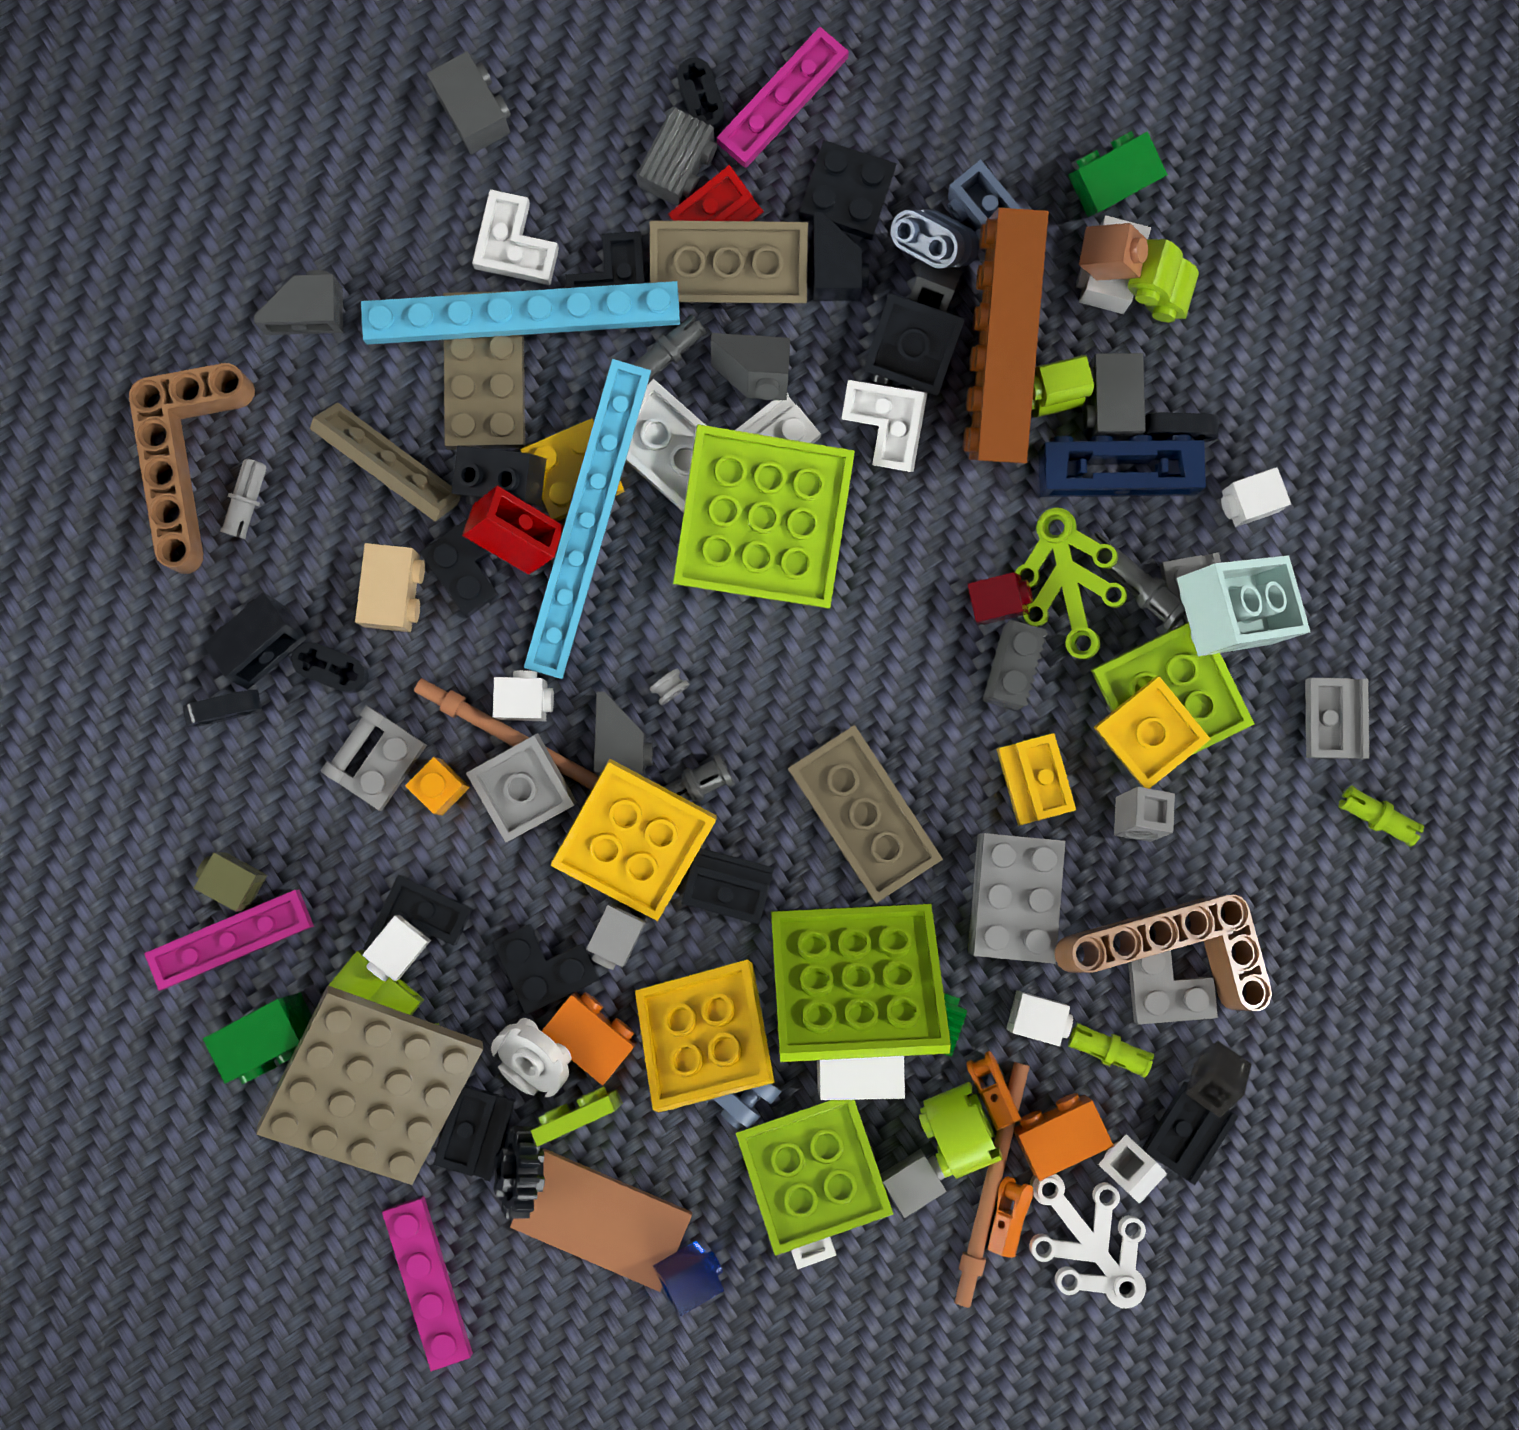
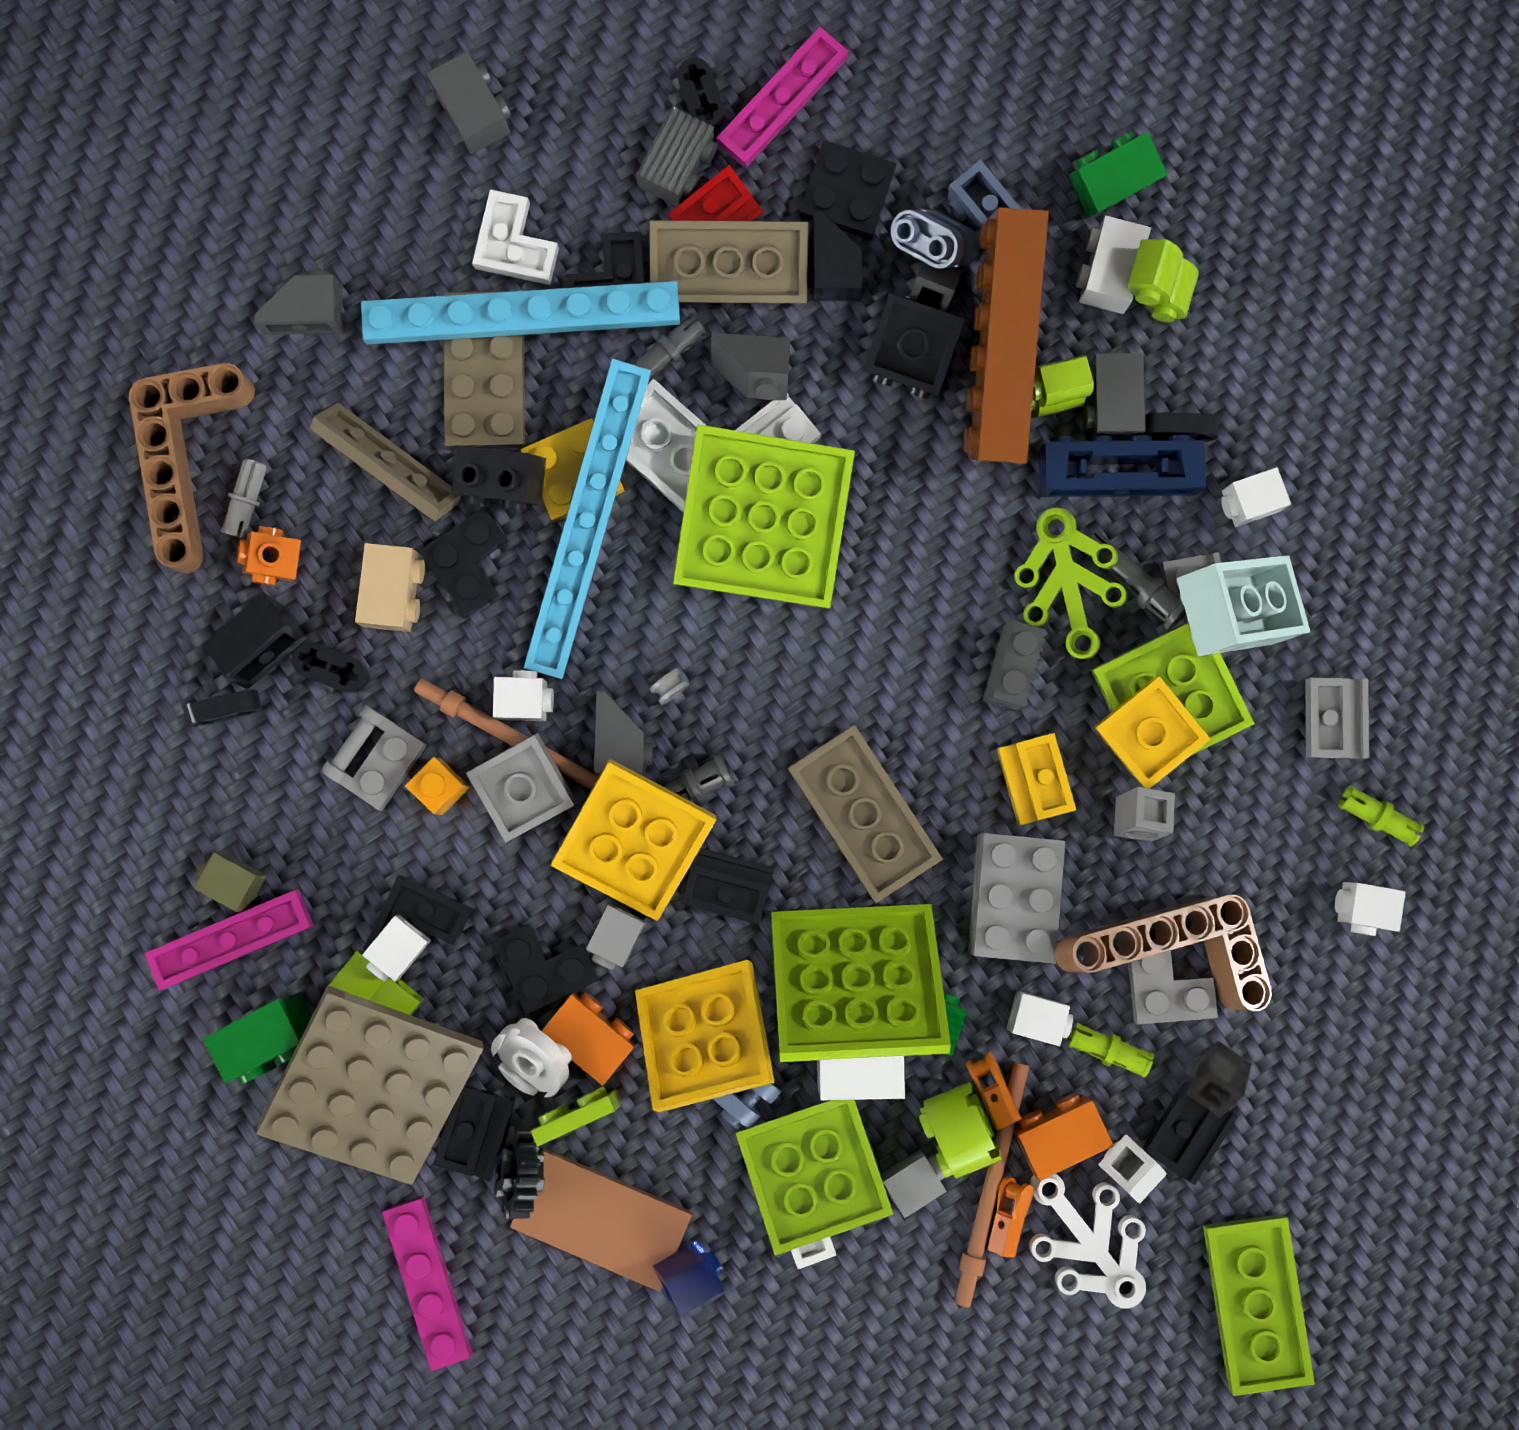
(283, 552): none -> orange brick
(513, 530): red brick -> none
(896, 413): white plate -> none
(1000, 598): dark red brick -> none
(1113, 251): nougat brick -> none
(1258, 1304): none -> lime plate
(1369, 907): none -> white brick

